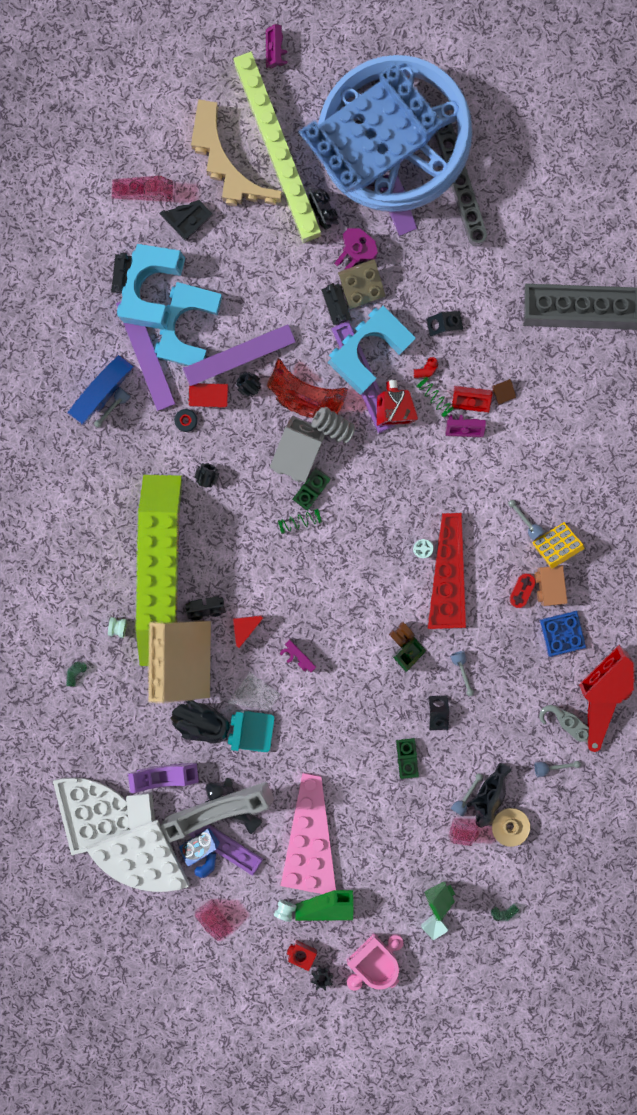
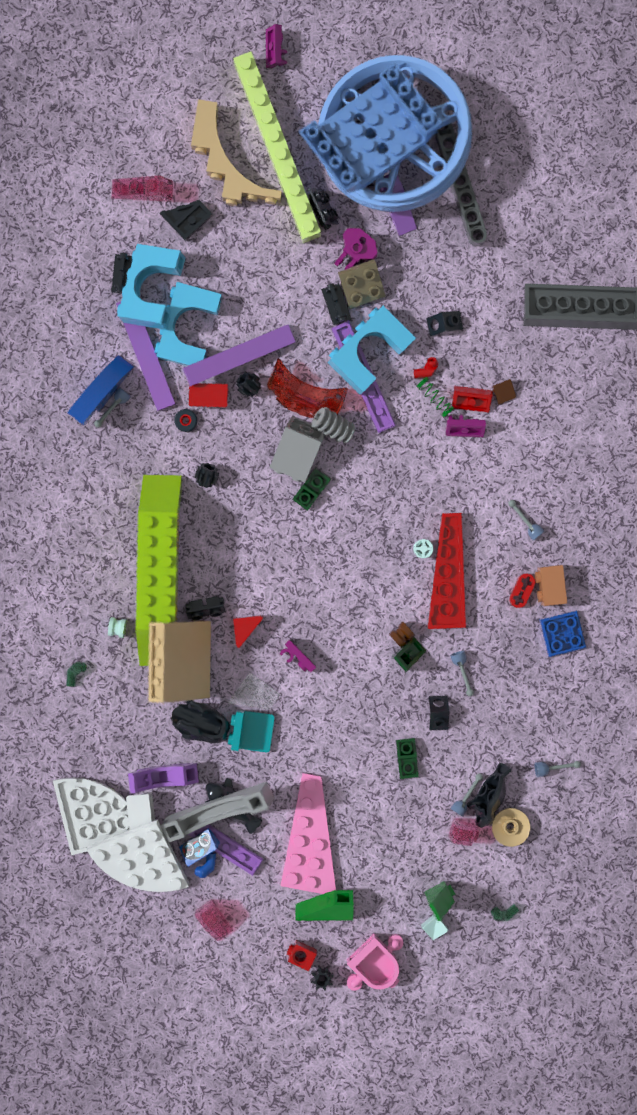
(285, 910): light aqua wheel -> none
(316, 512): green piece -> none
(395, 406): red torso -> none
(558, 545): tile -> none
(603, 688): red slope -> none

